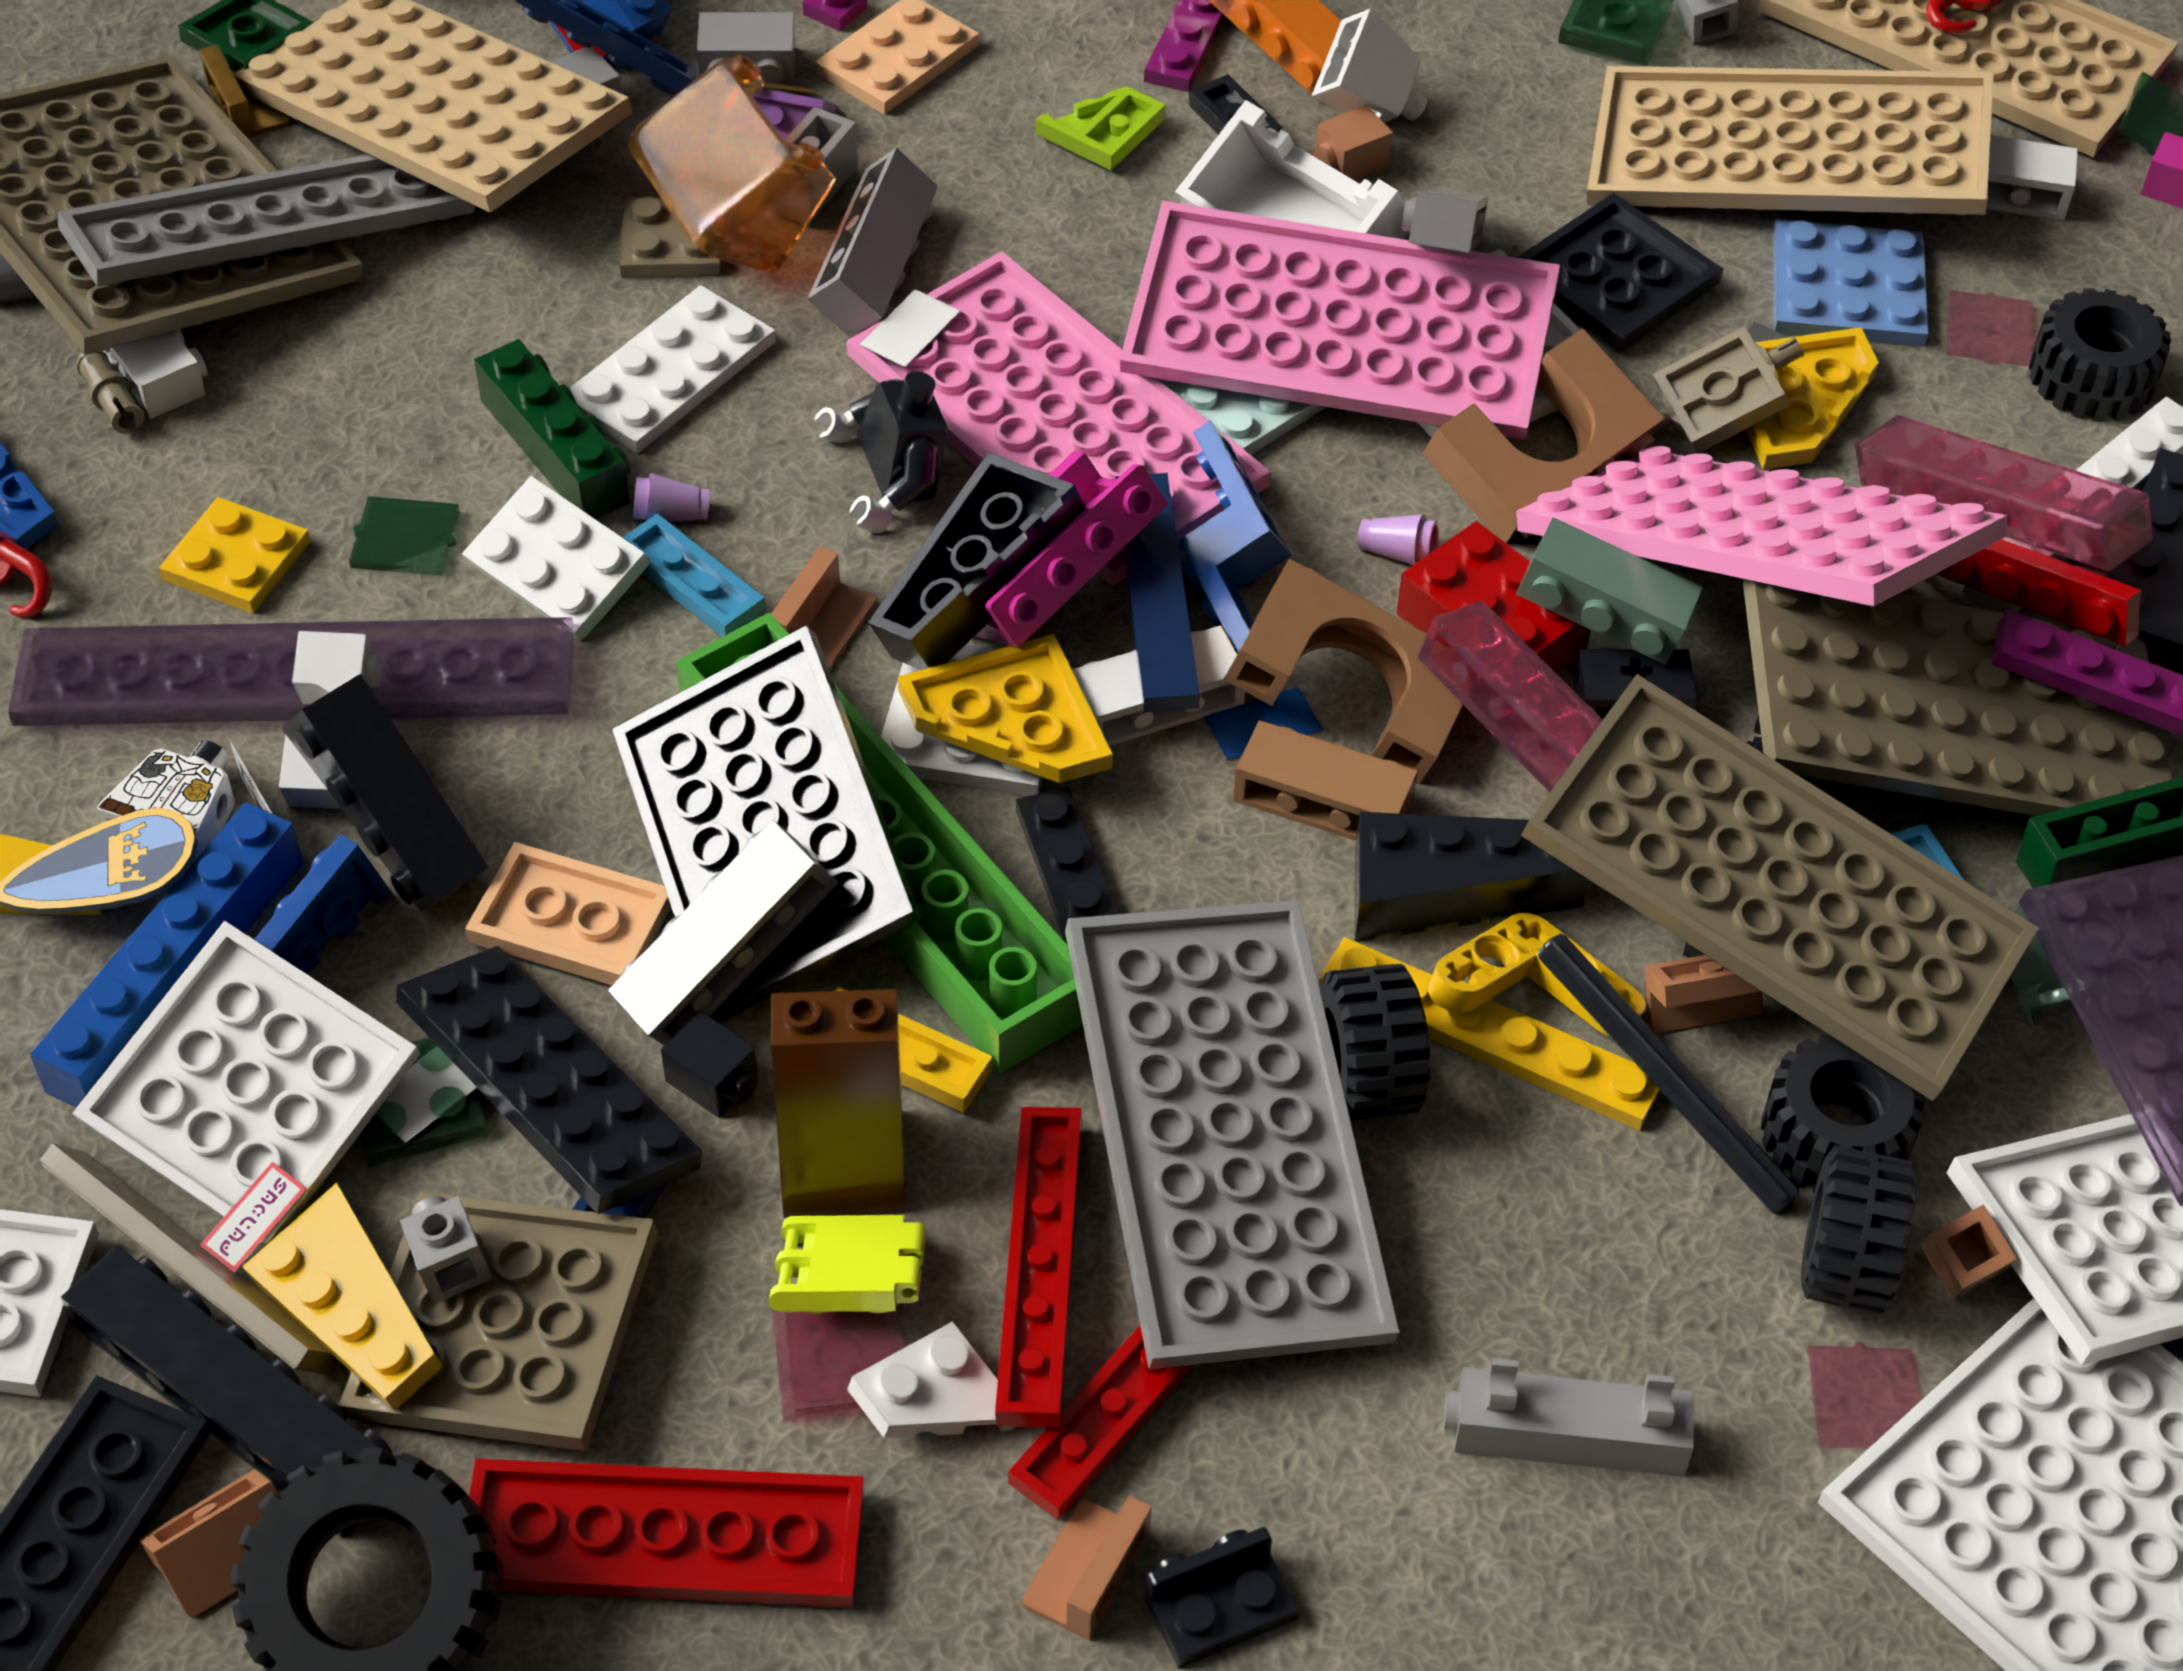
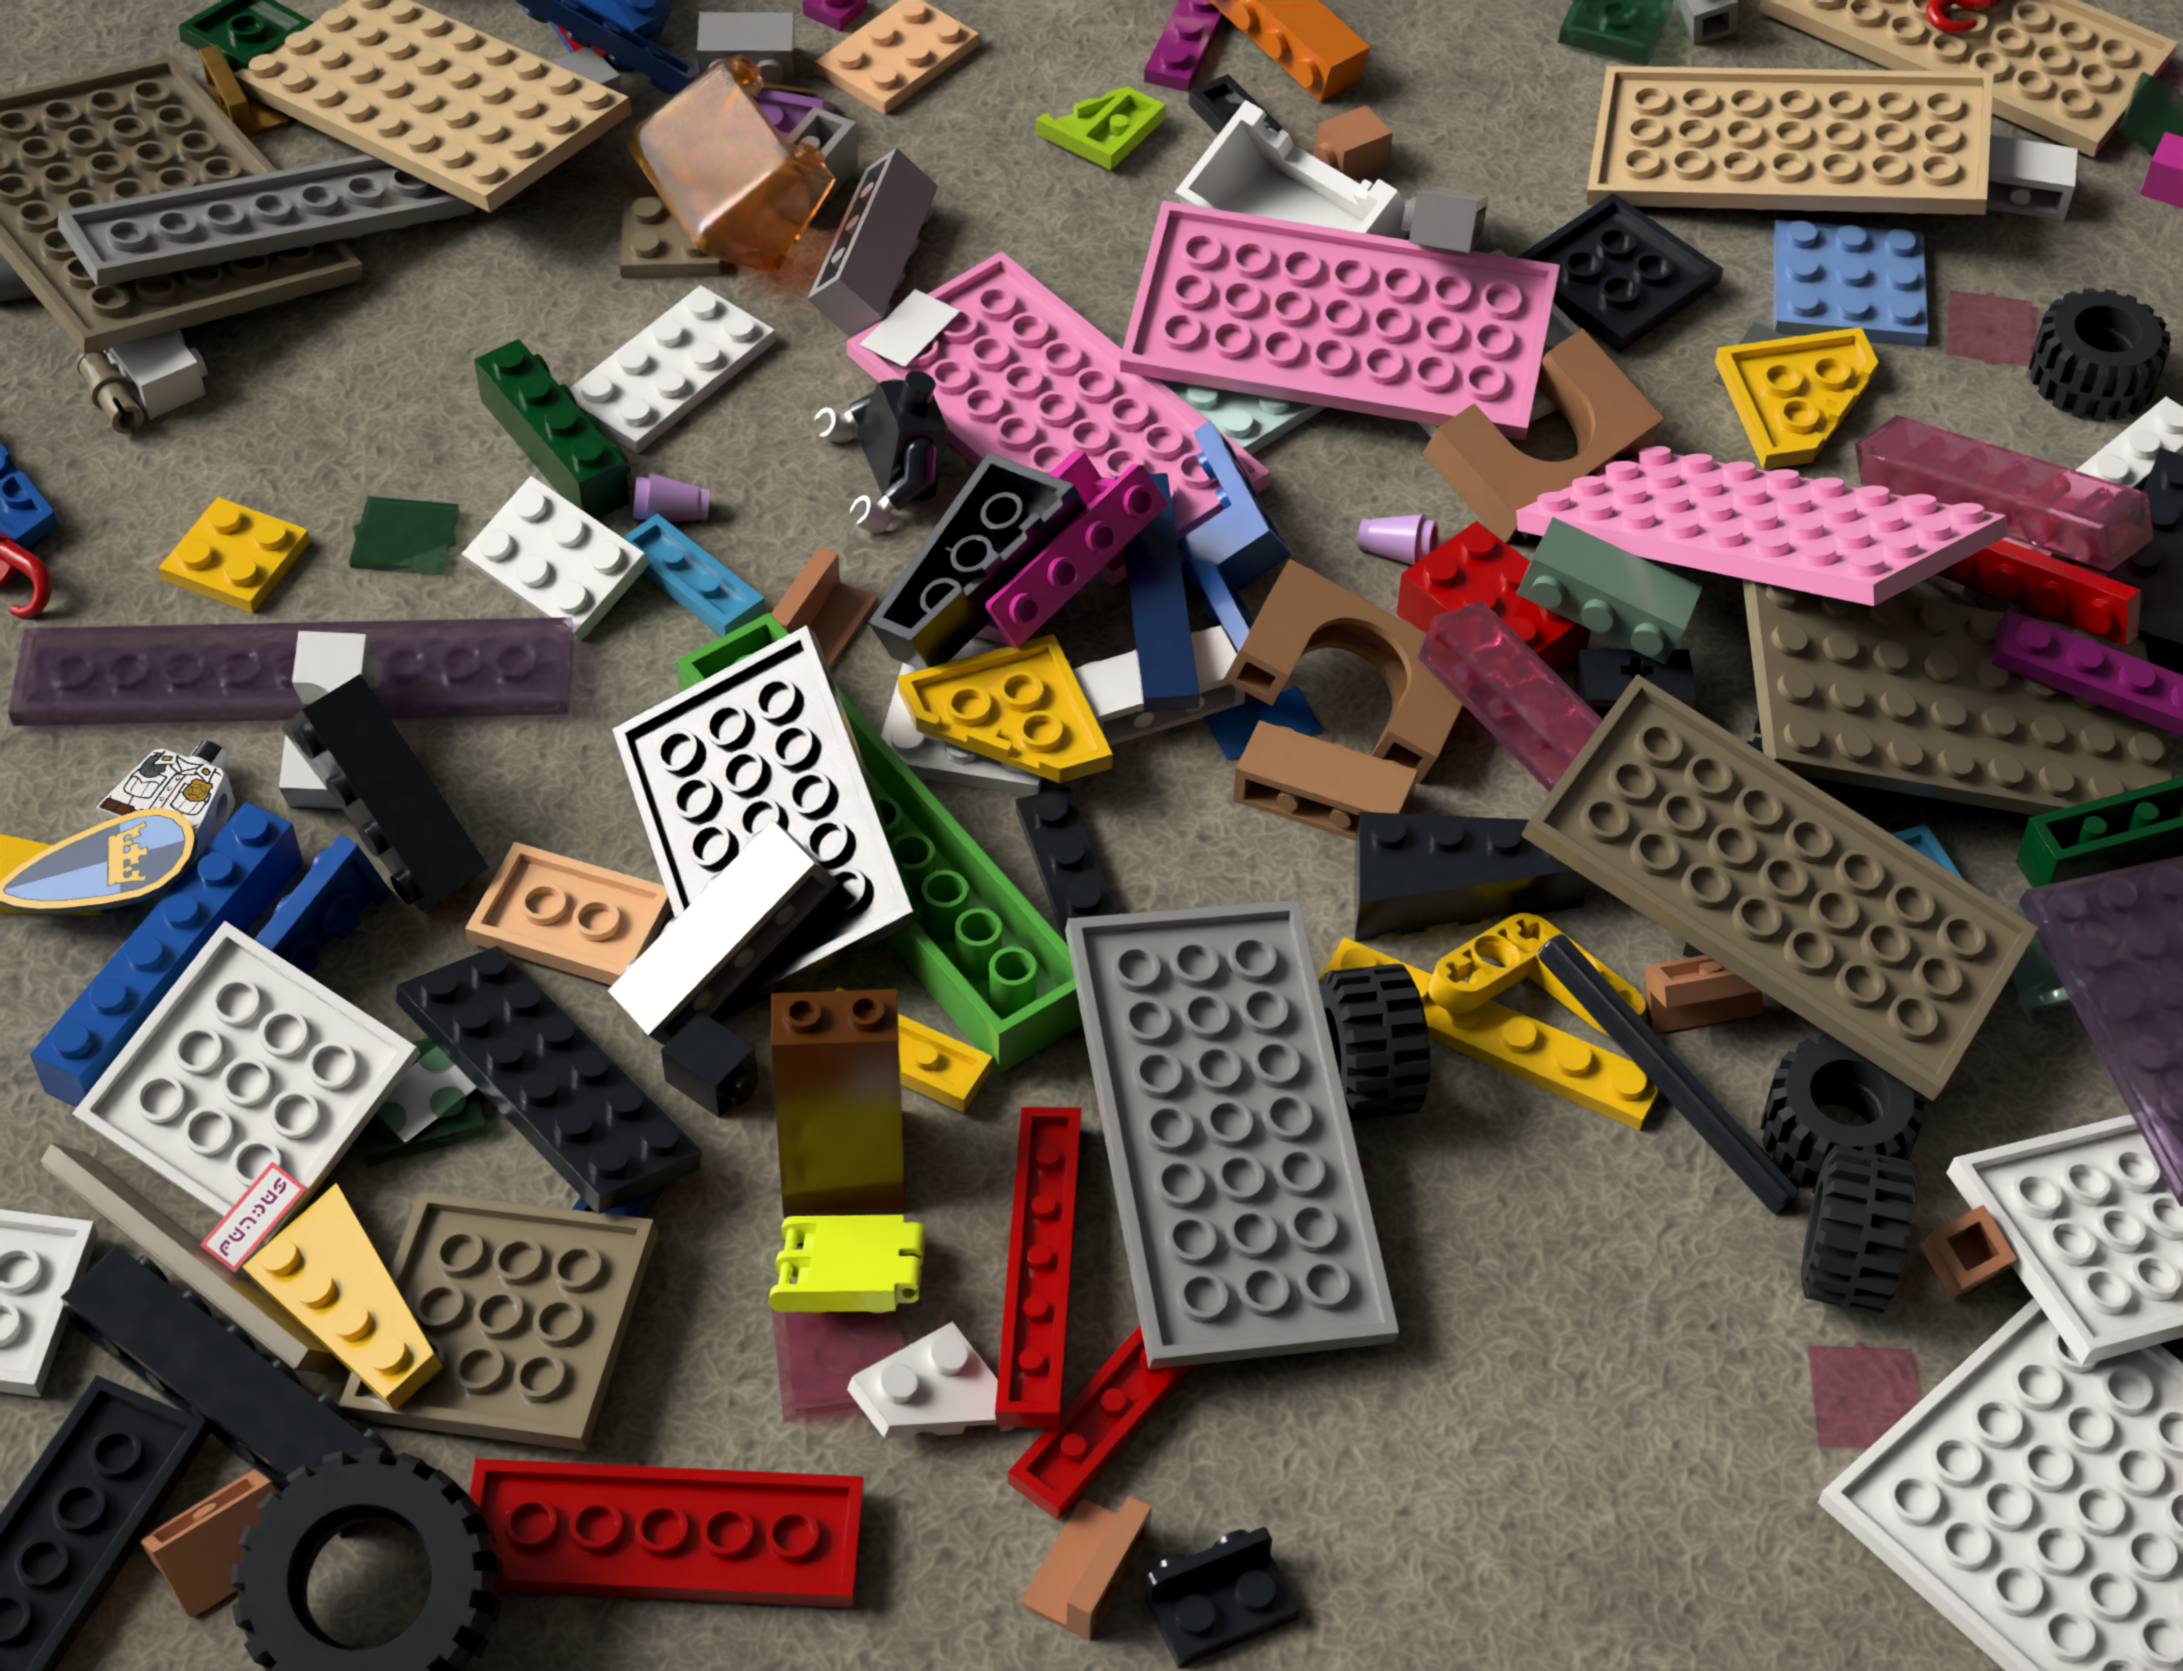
(249, 783): white sticker -> none
(442, 1236): light grey brick -> none
(1371, 69): white torso -> none
(1572, 1420): light grey brick -> none
(1724, 388): dark tan plate -> none

